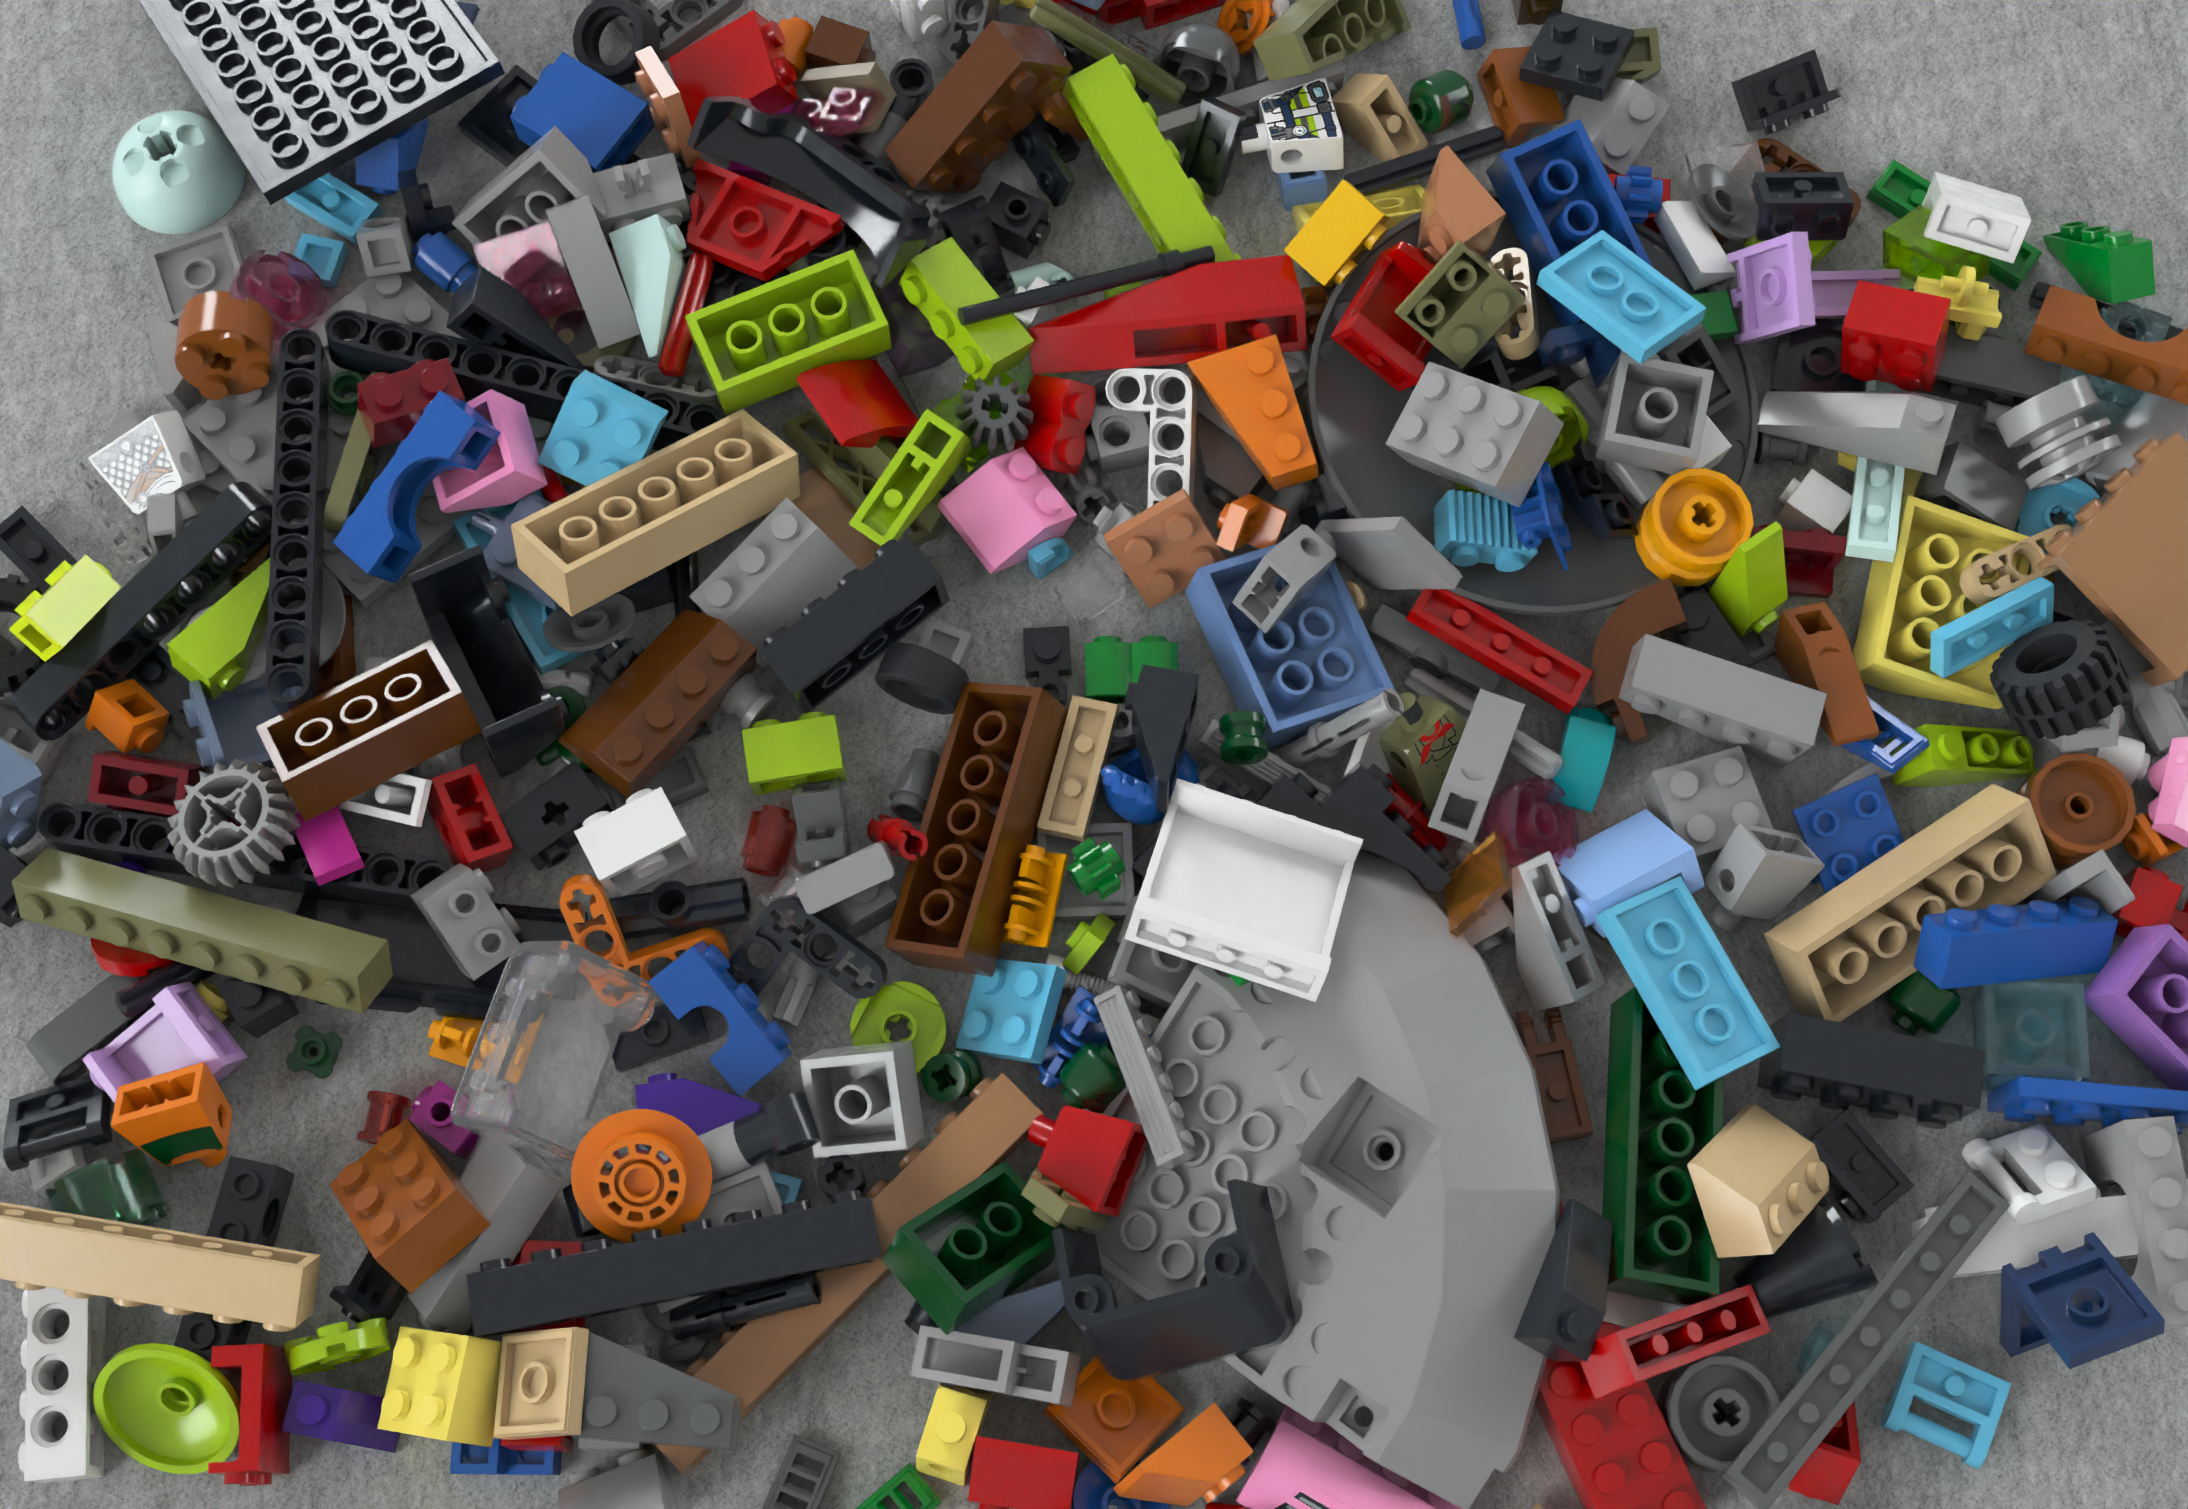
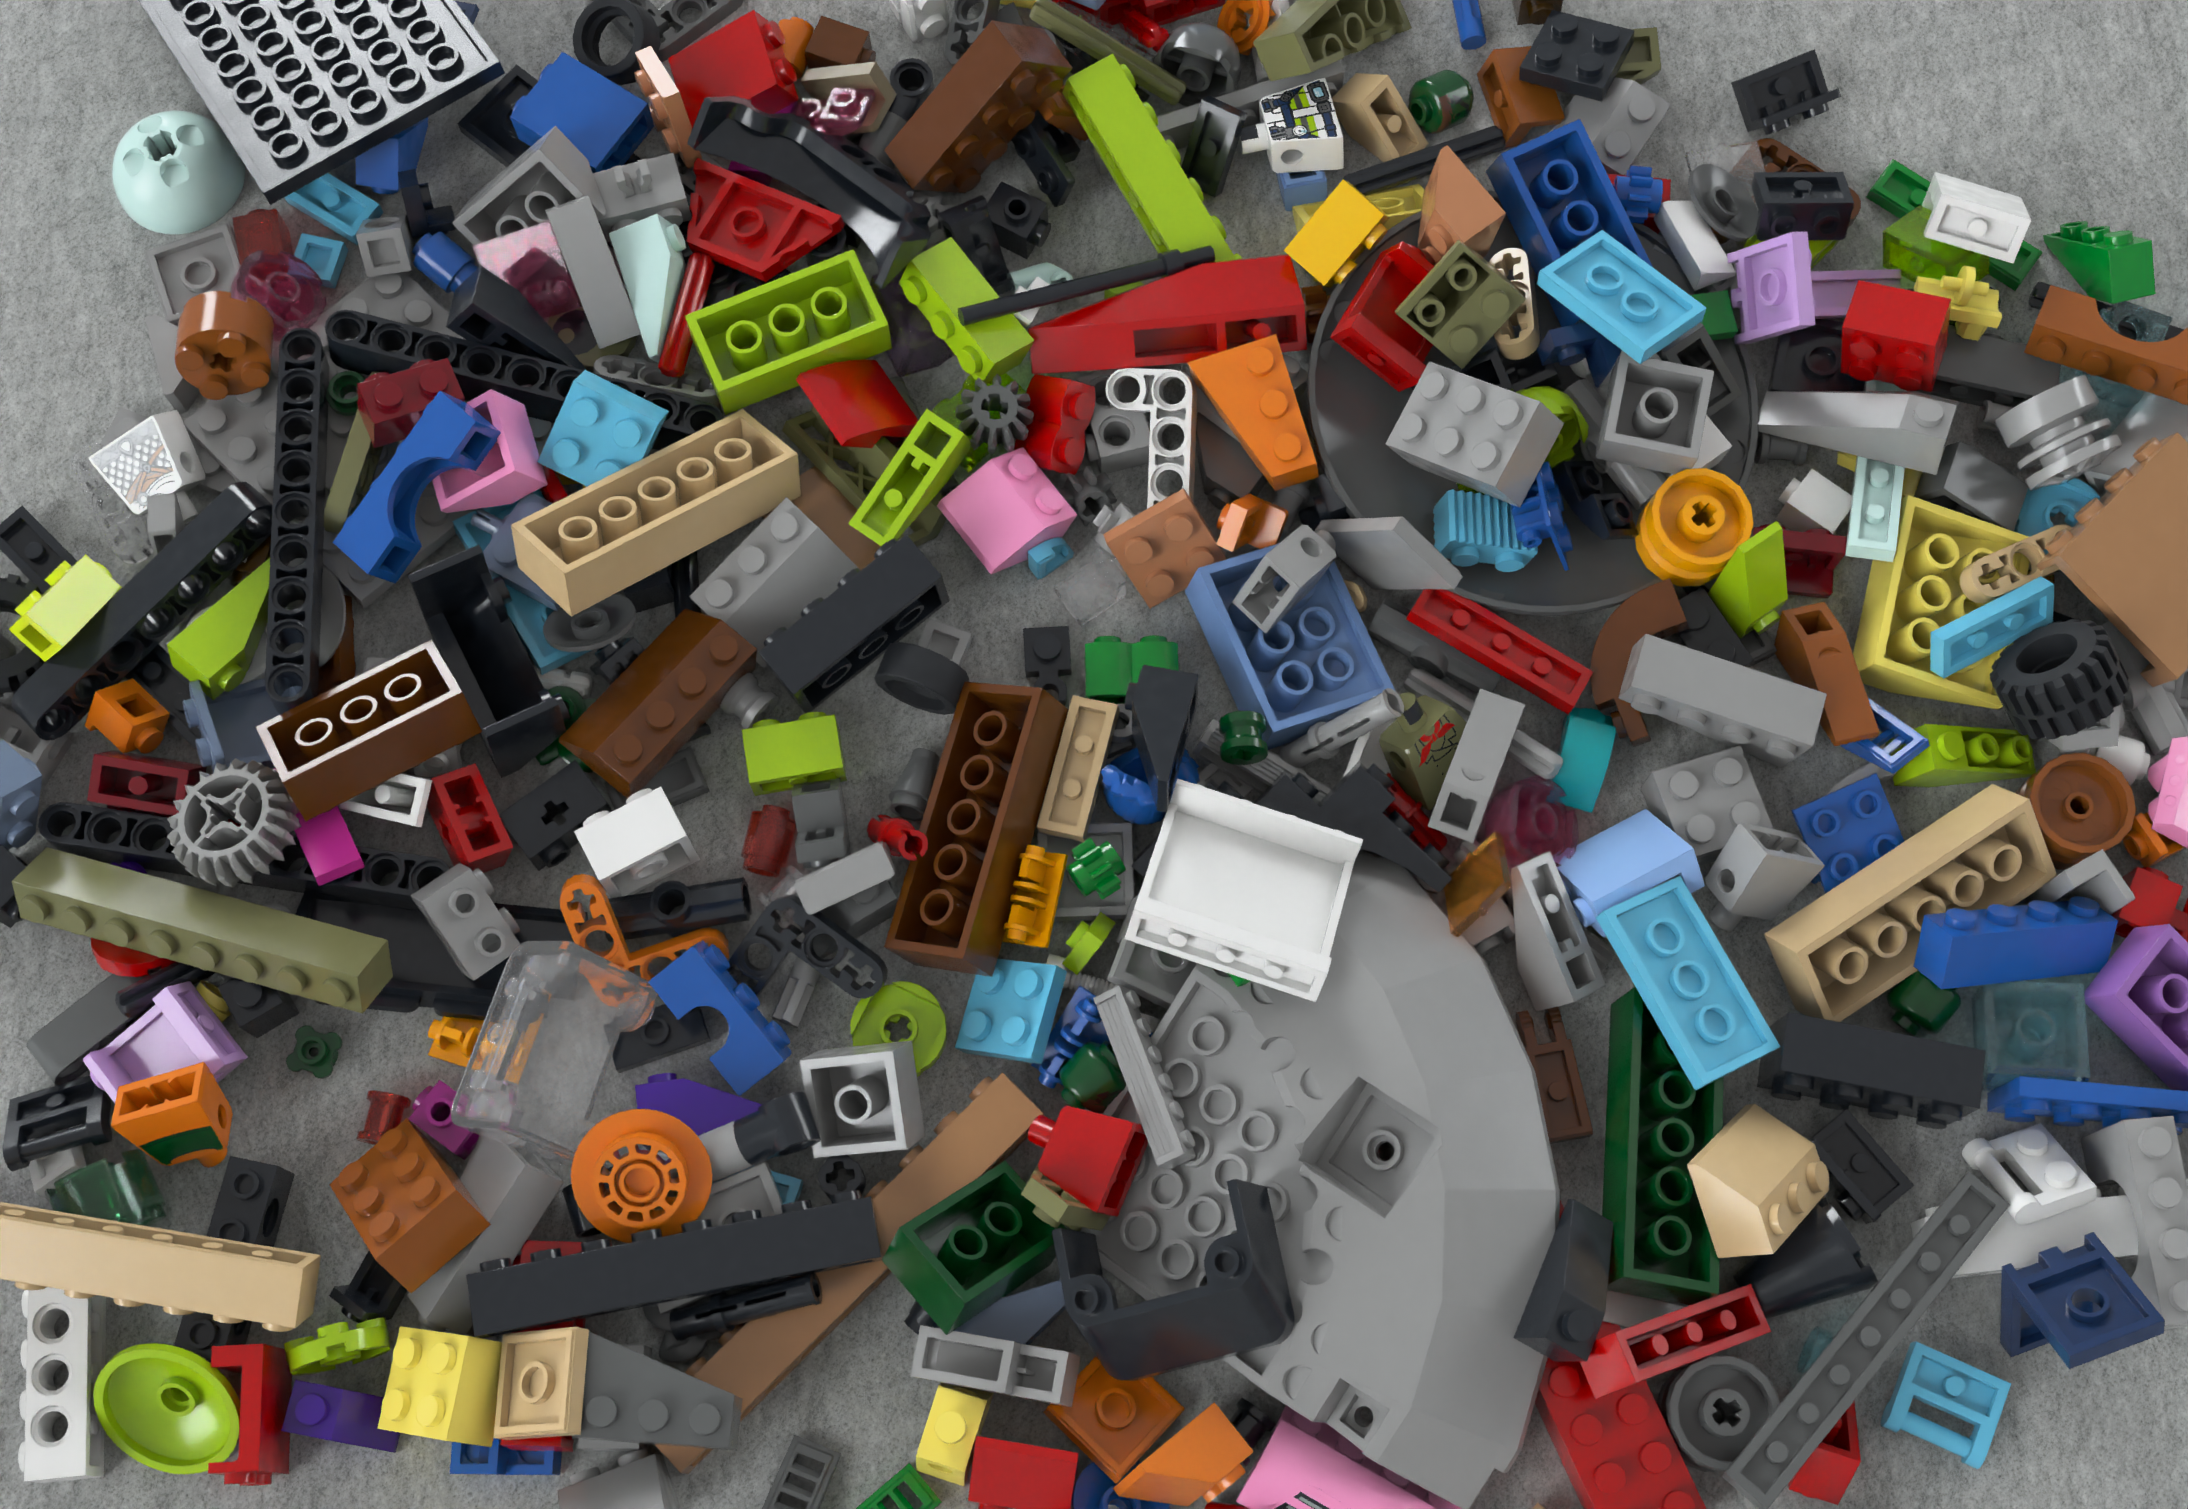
(261, 231): none -> clear red brick
(962, 1069): dark green wheel -> none
(1143, 29): none -> red axle

